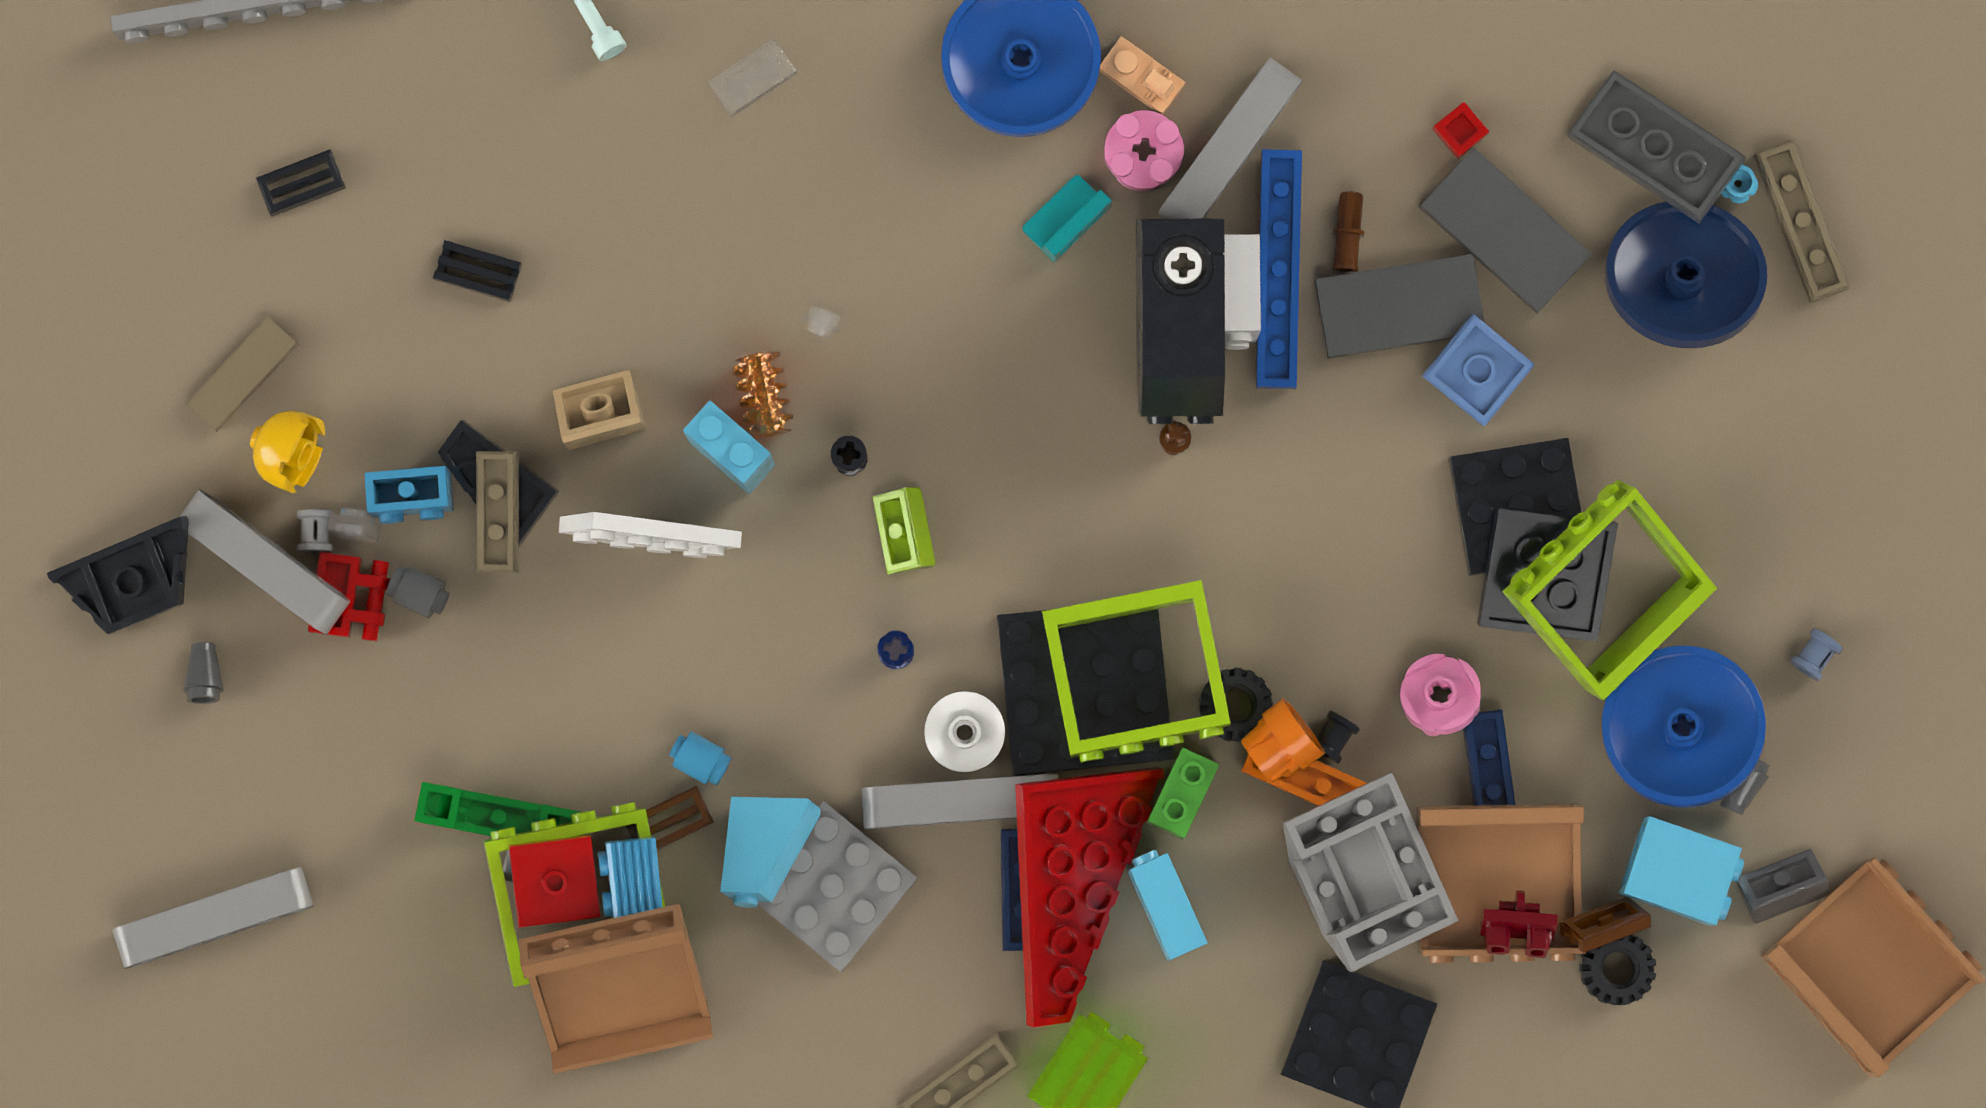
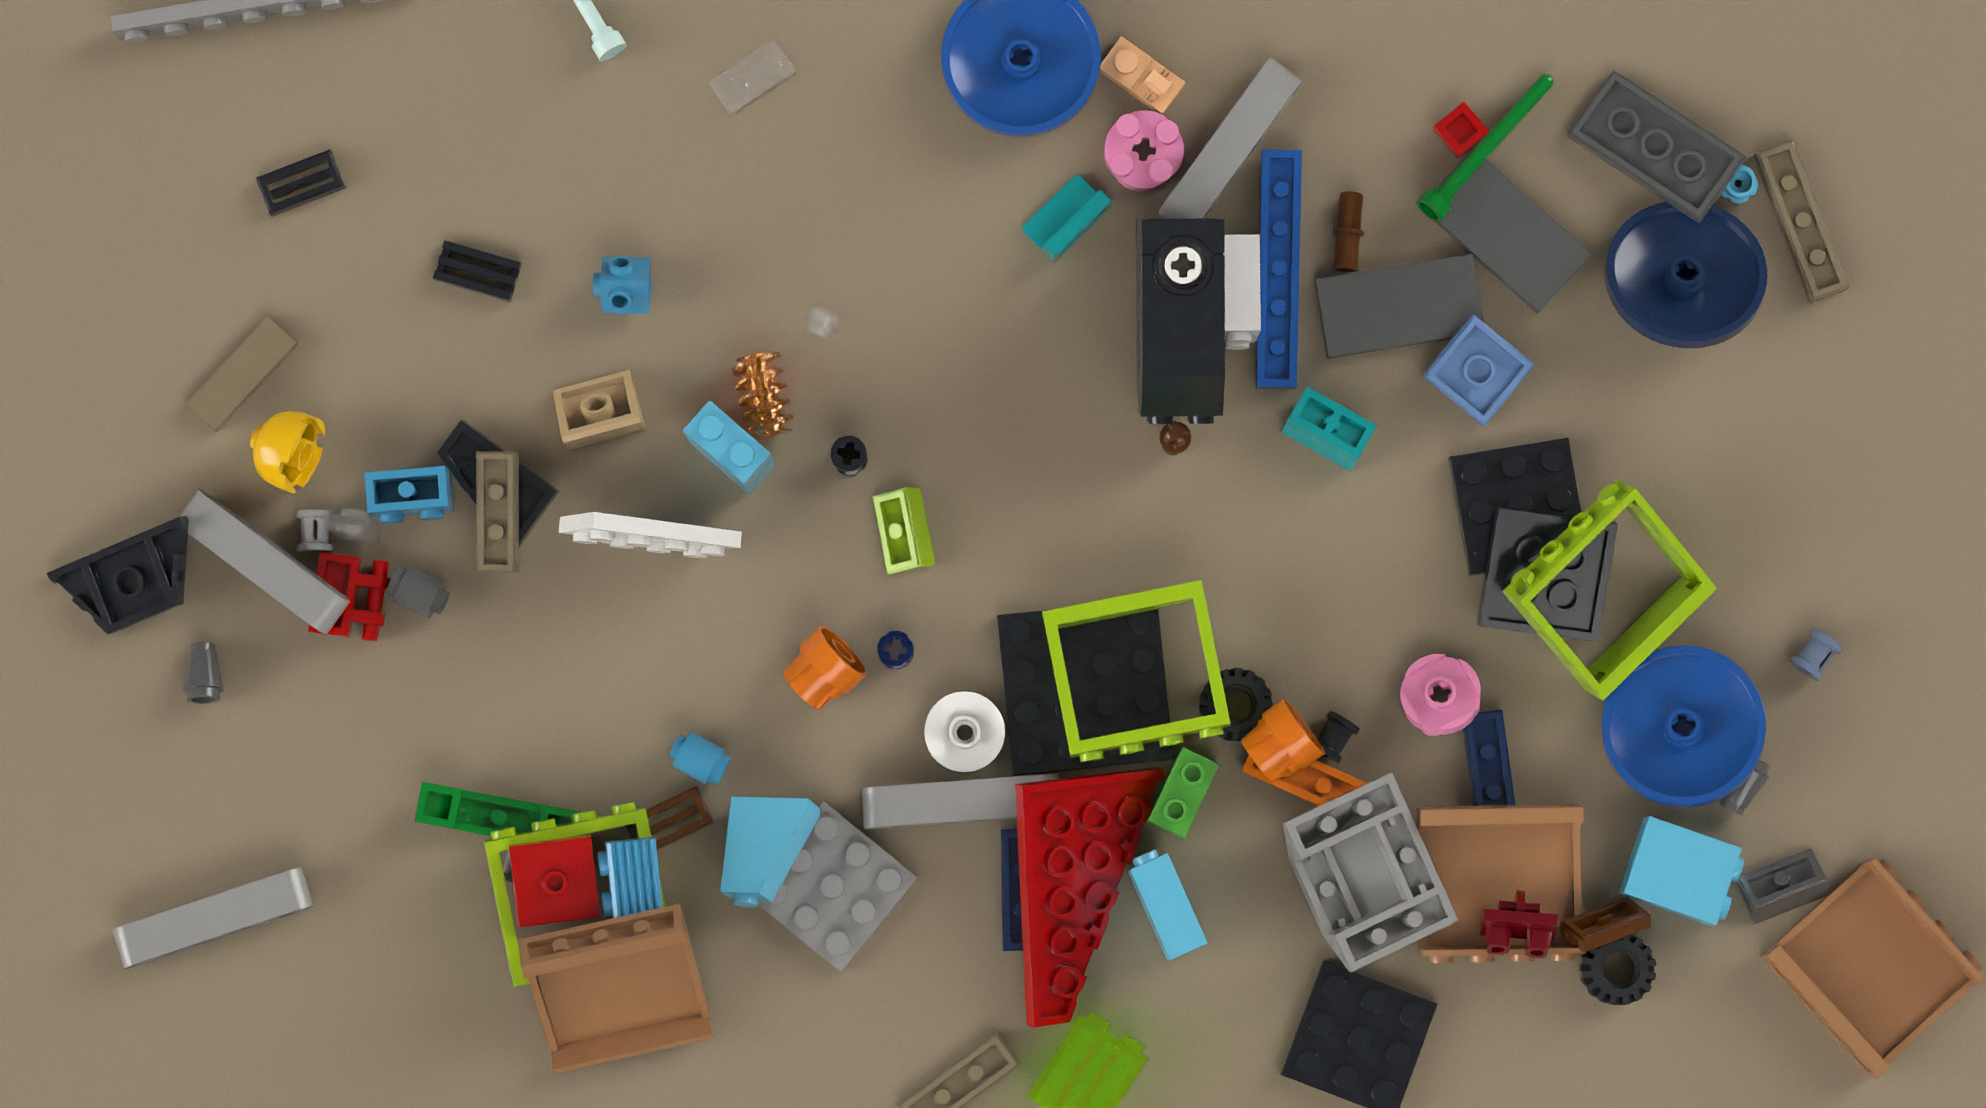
(624, 285): none -> dark azure brick
(824, 668): none -> orange piece
(1328, 429): none -> teal hinge
(1436, 202): none -> green piece

